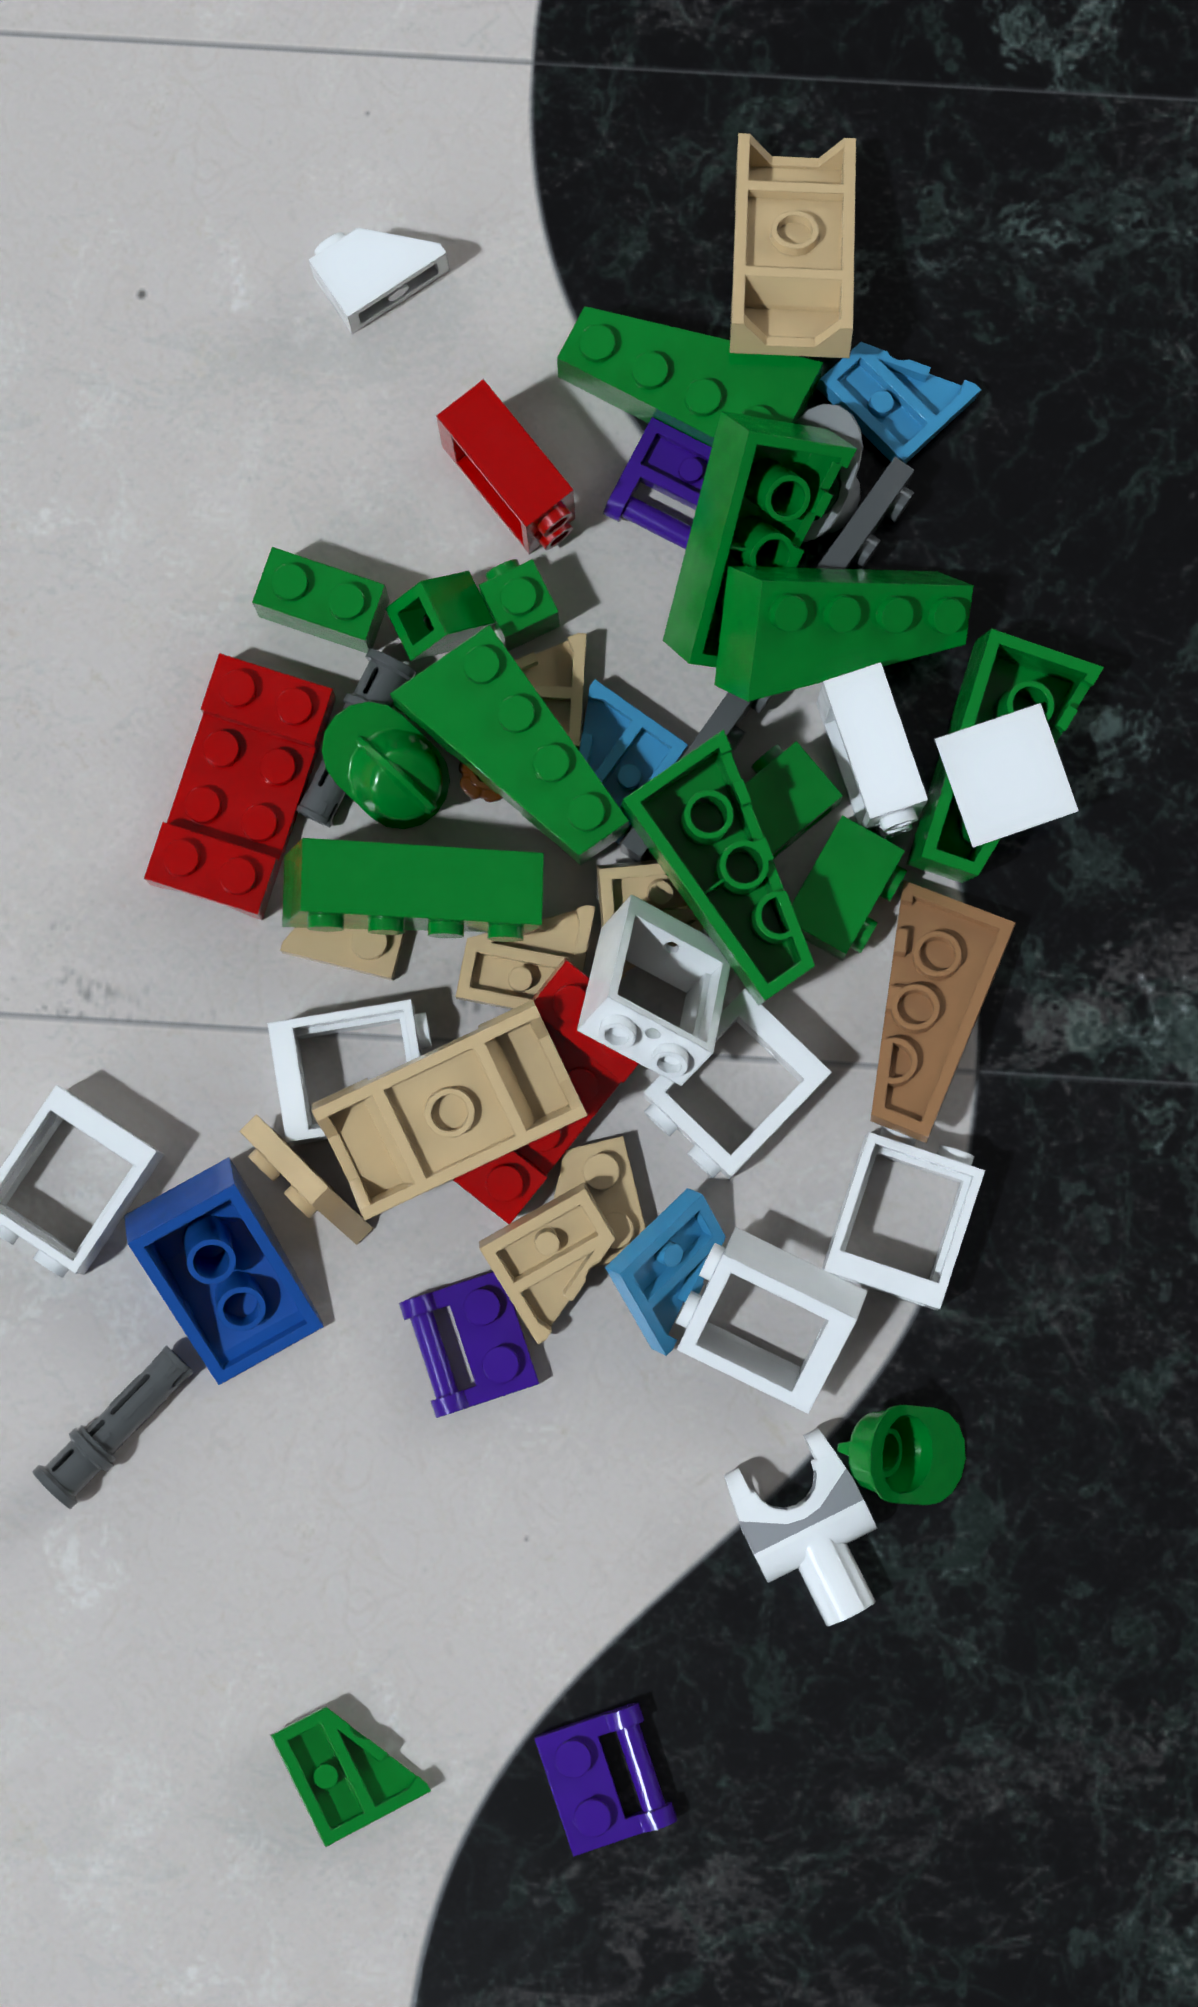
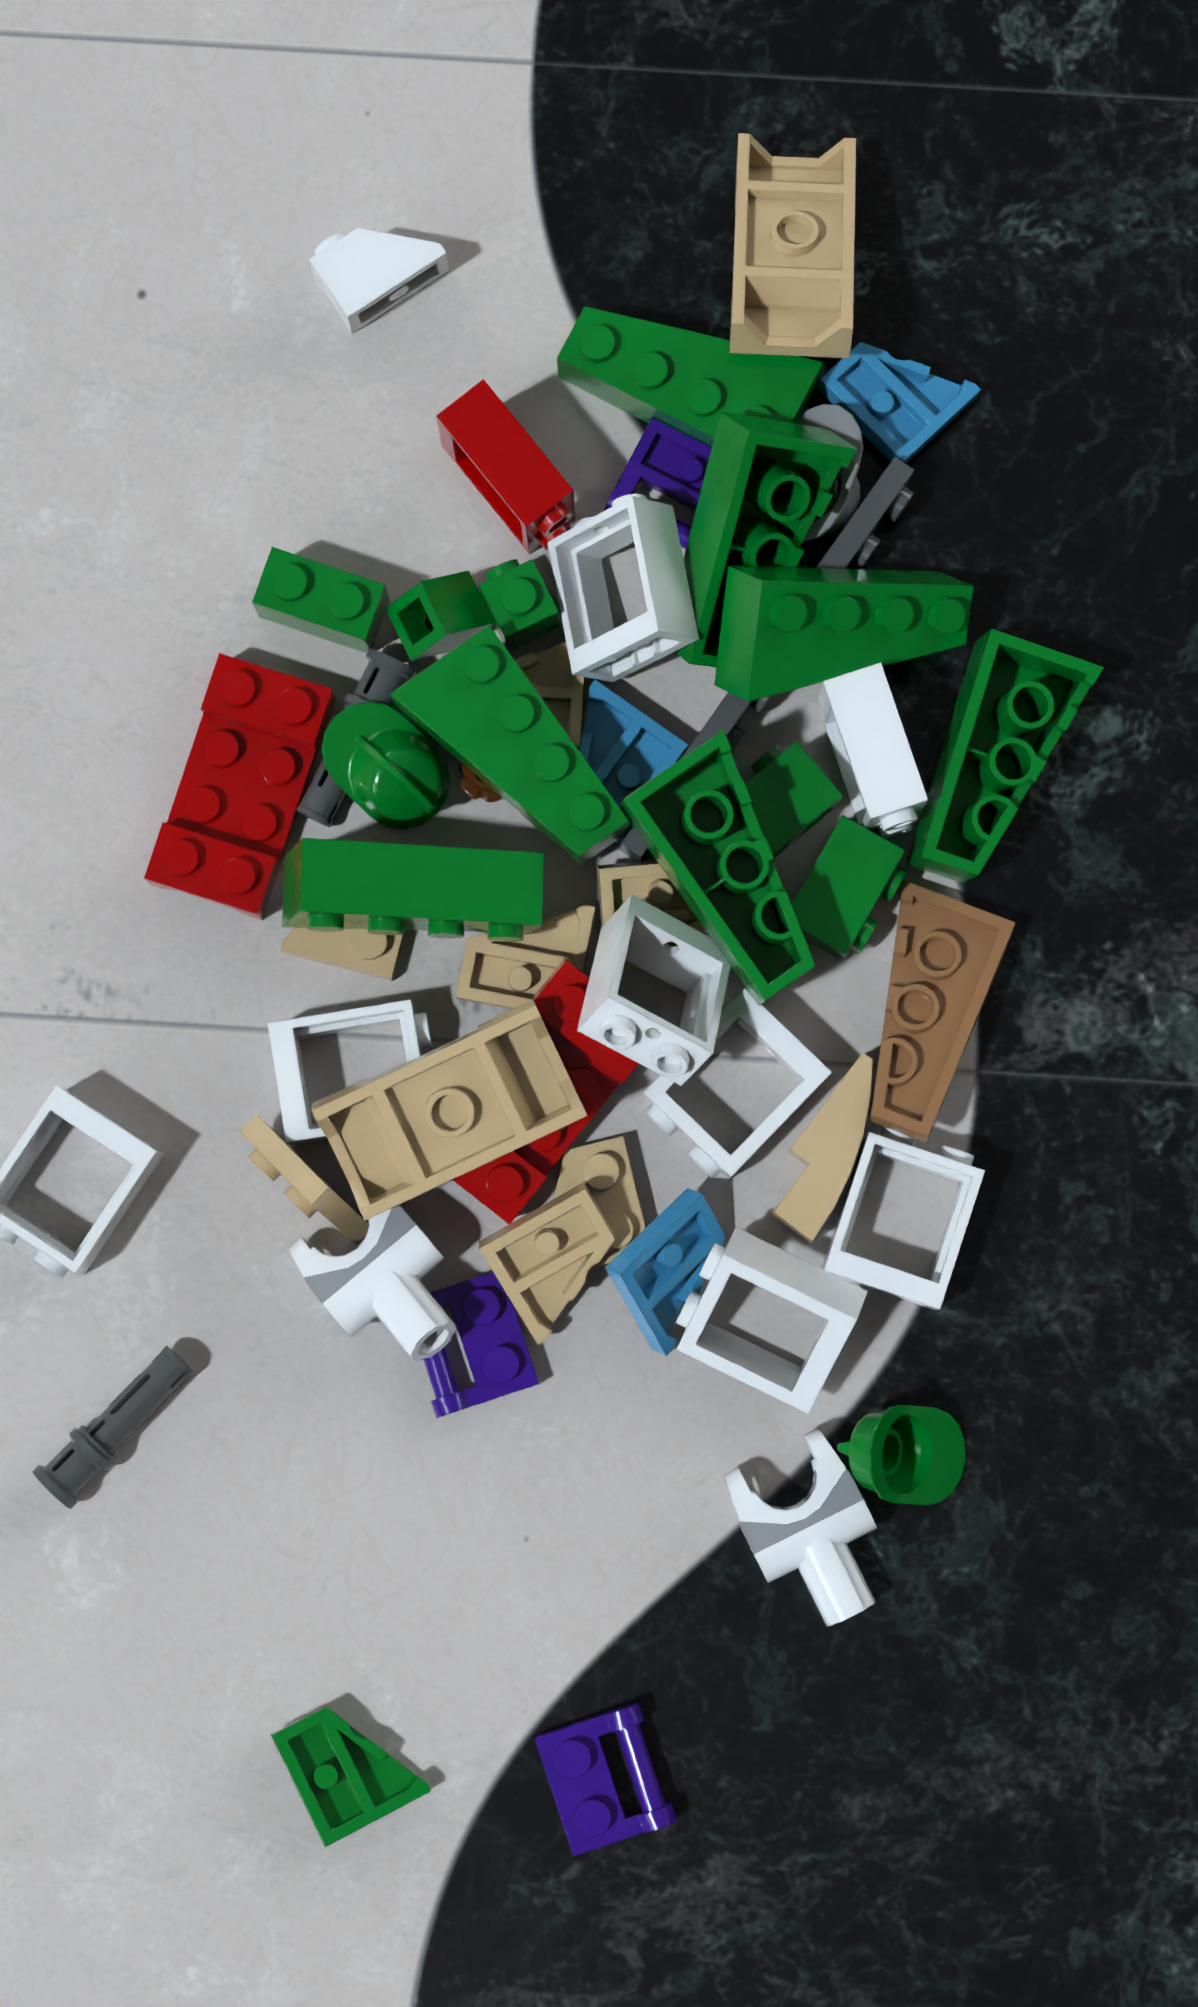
(221, 1271): blue slope -> none
(382, 1282): none -> white connector
(668, 625): none -> white window
(828, 1152): none -> tan slope
(1006, 775): white sticker -> none

